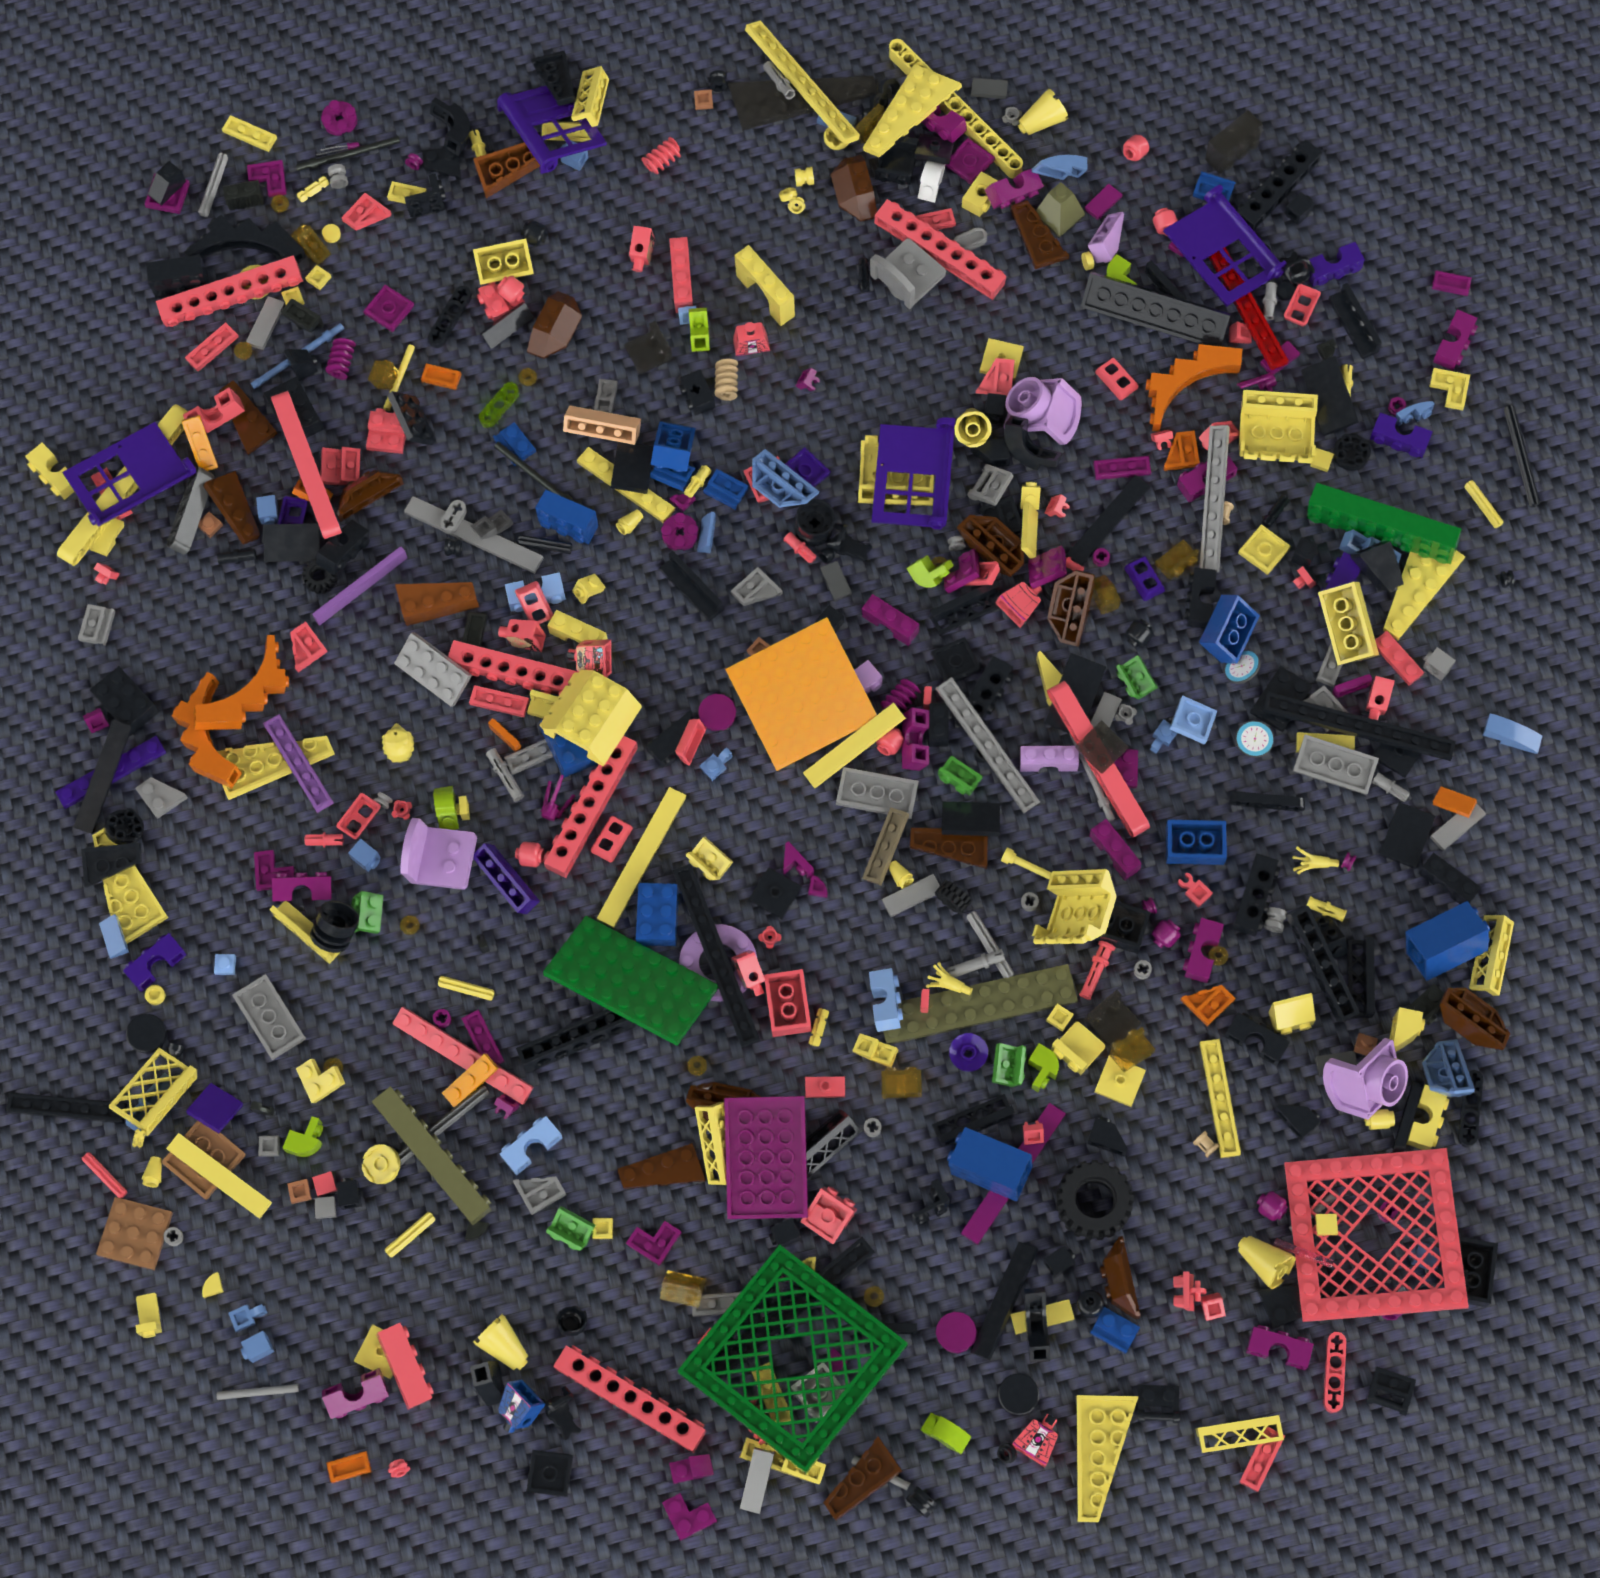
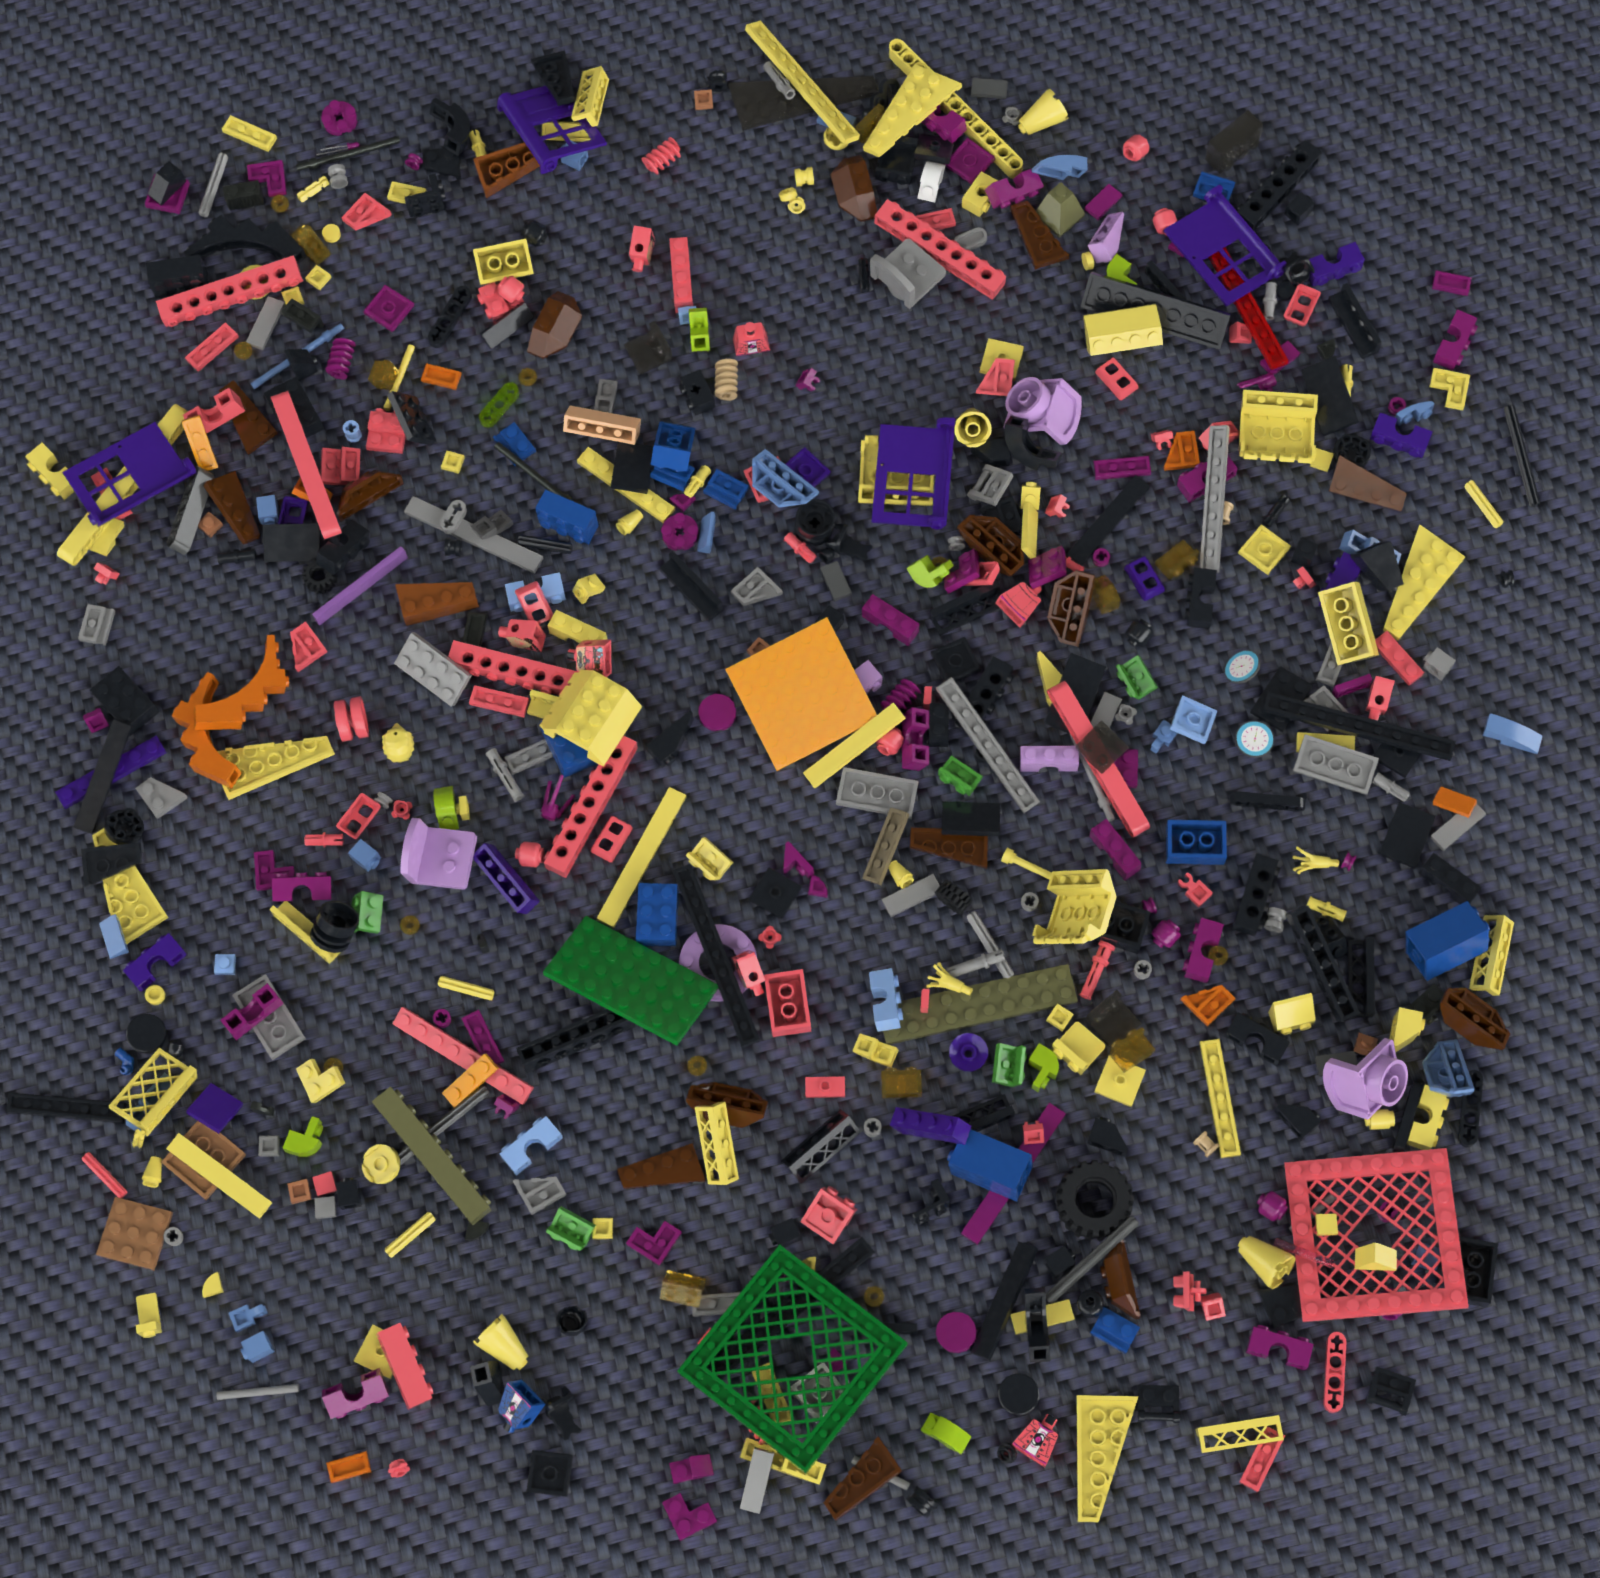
(127, 1061): none -> blue arm
(263, 1004): none -> magenta arch
(298, 763): medium lavender tile -> none
(349, 426): none -> light blue bush
(350, 719): none -> coral wheel
(452, 462): none -> light yellow tile
(504, 735): orange tile -> none
(565, 1365): coral brick -> none
(690, 741): coral piece -> none
(715, 765): medium blue plate -> none
(752, 270): light yellow arch -> none
(766, 1157): magenta plate -> none
(818, 1027): light yellow axle -> none
(930, 1125): none -> dark purple brick
(995, 407): black brick -> none
(1091, 1259): none -> dark grey axle
(1122, 329): none -> light yellow slope
(1206, 361): orange arch -> none
(1229, 629): blue brick -> none
(1362, 485): none -> reddish brown wing
(1375, 1257): none -> light yellow slope
(1384, 523): green brick -> none

